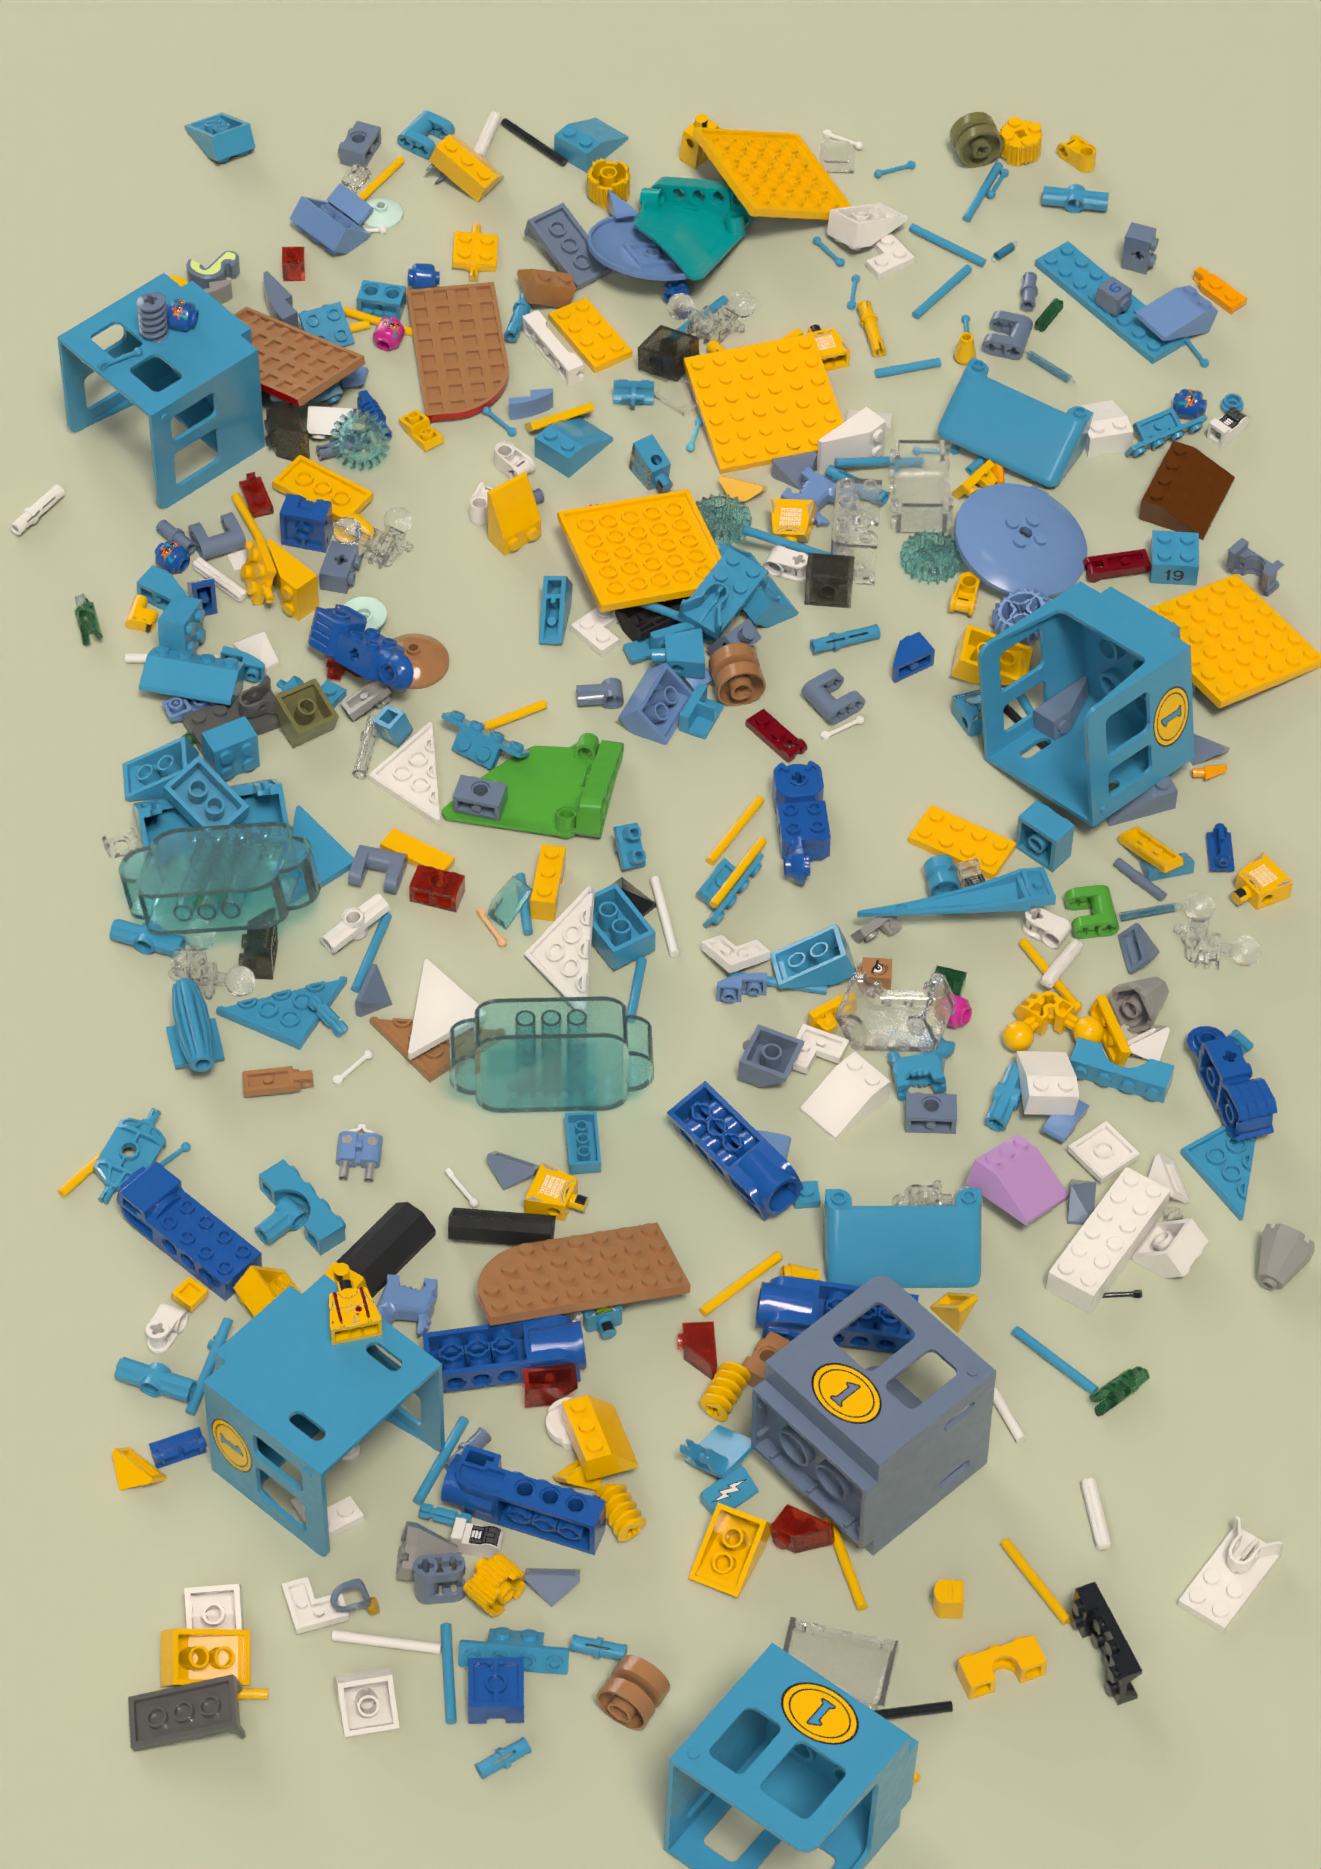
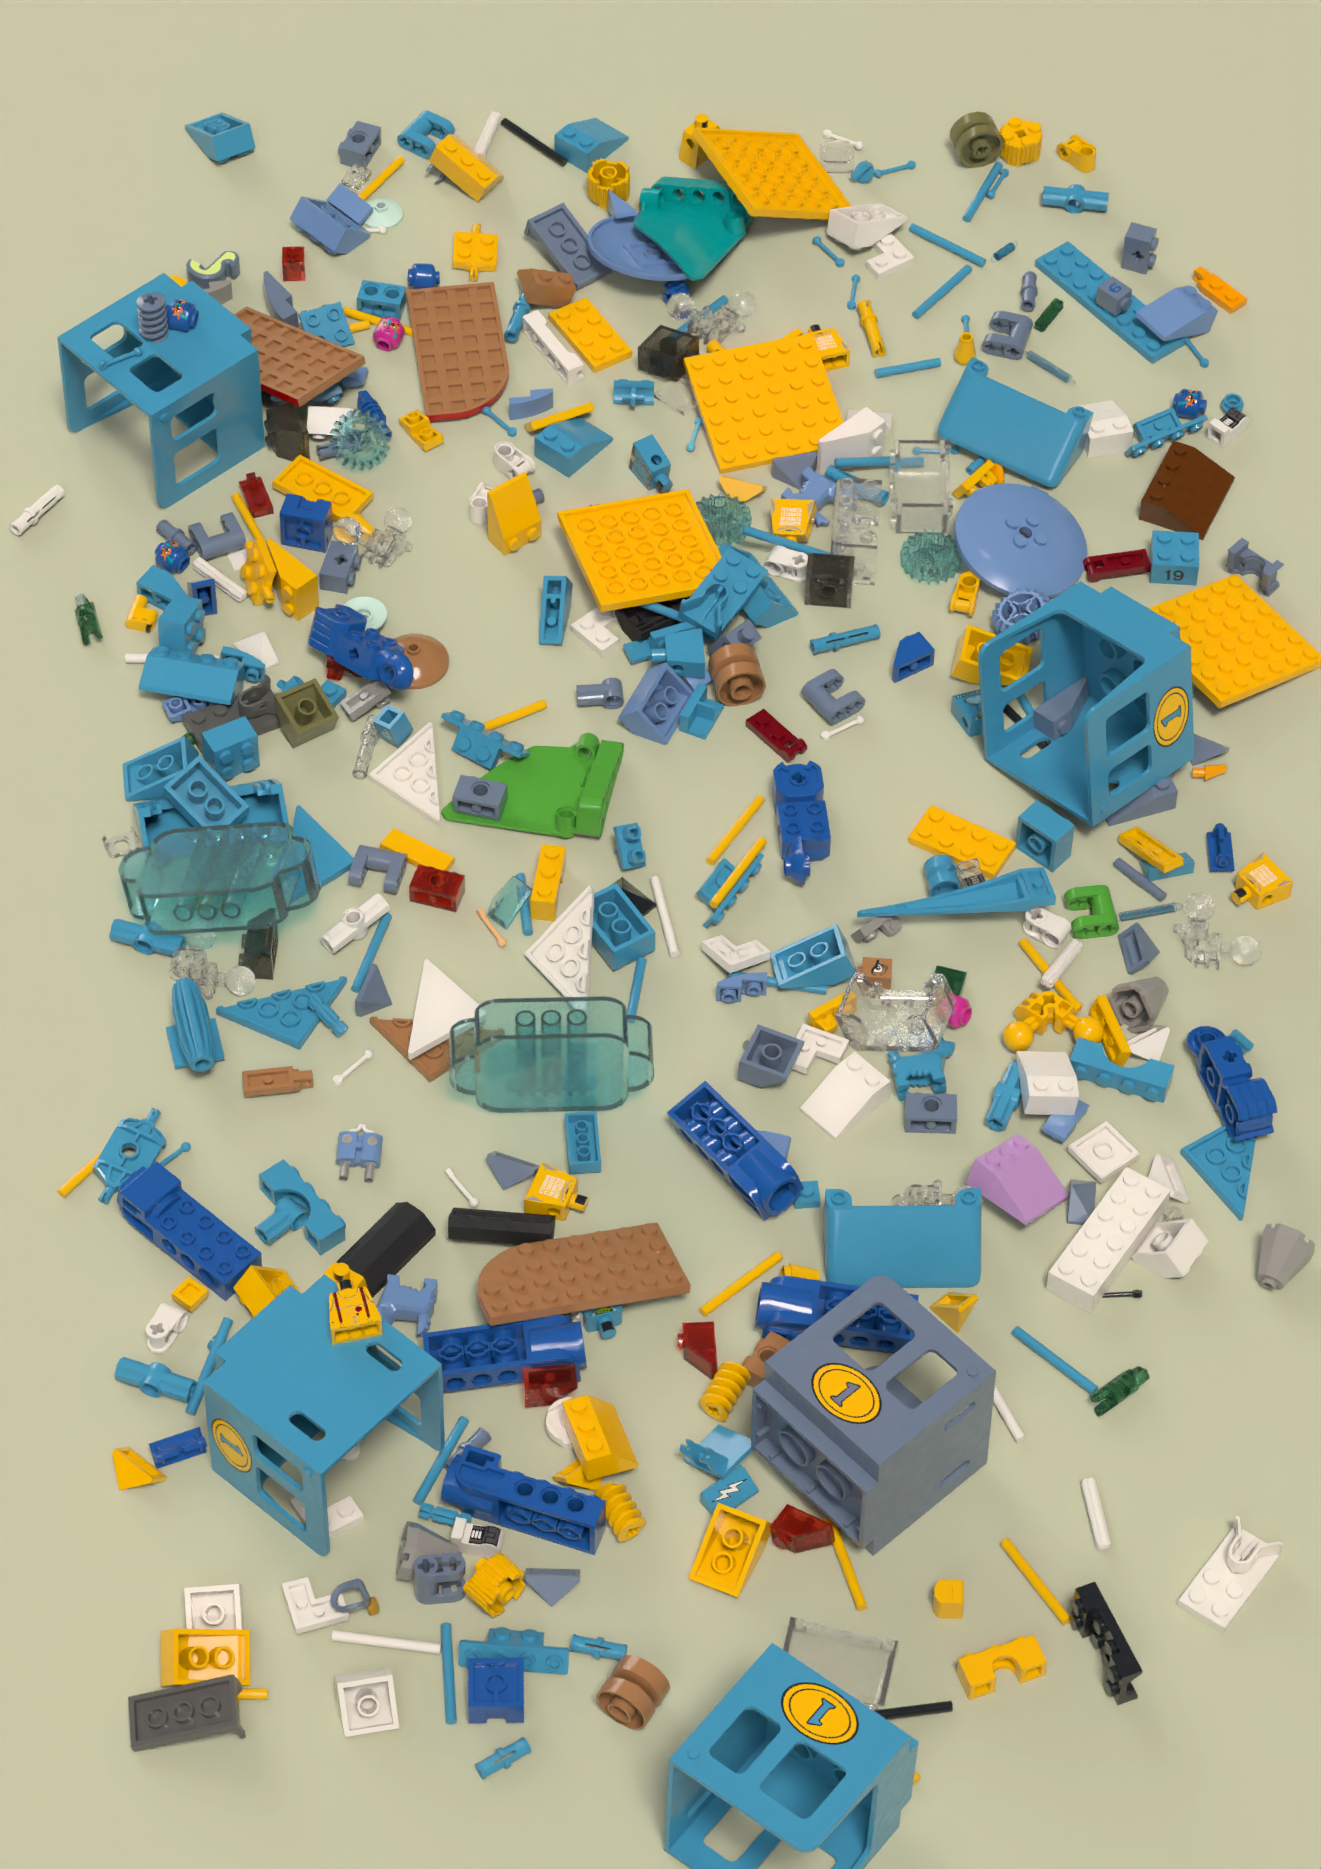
(863, 172): none -> dark azure plate

